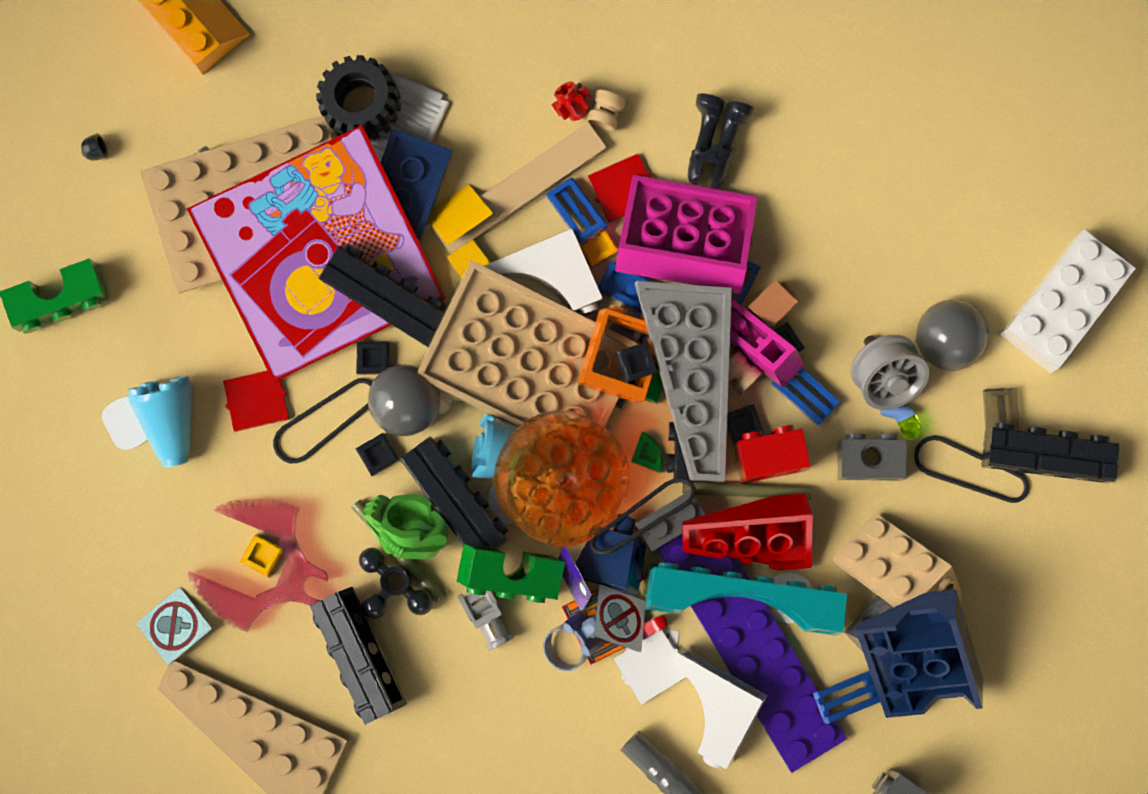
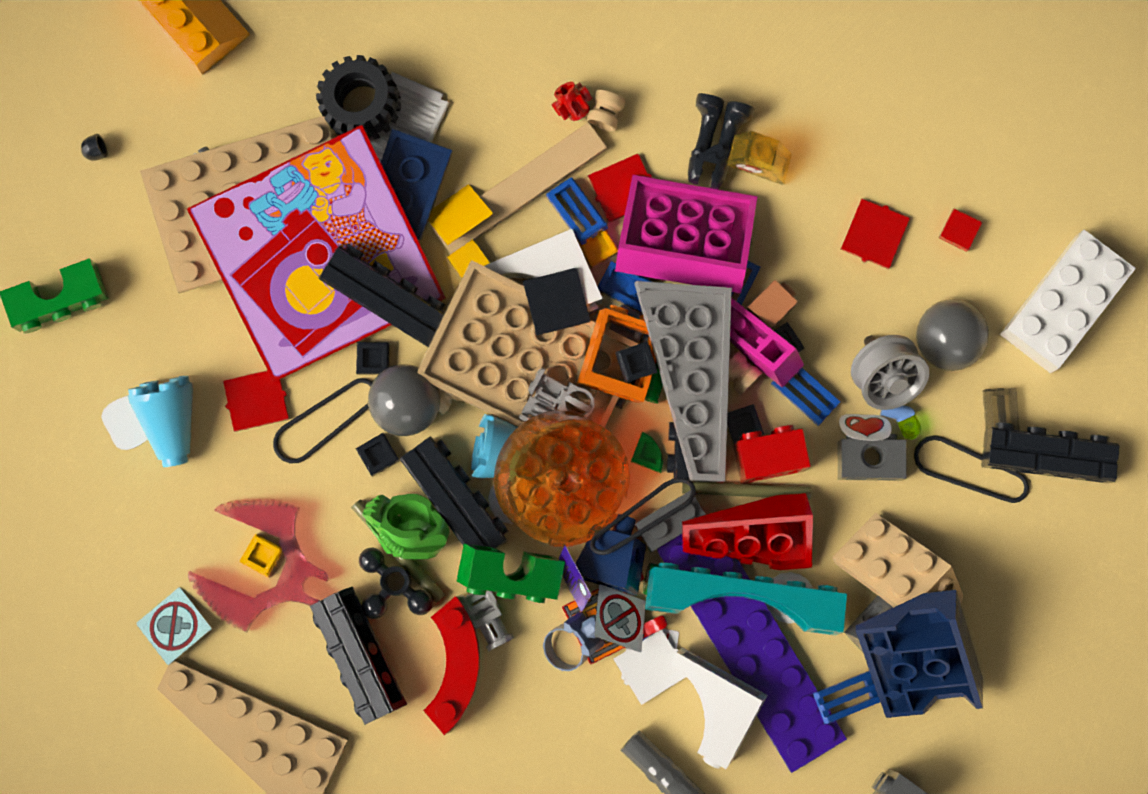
(461, 666): none -> red brick
(548, 396): none -> light grey piece
(556, 301): none -> black sticker
(760, 156): none -> clear yellow slope
(865, 426): none -> sticker
(875, 233): none -> red piece
(960, 230): none -> red tile

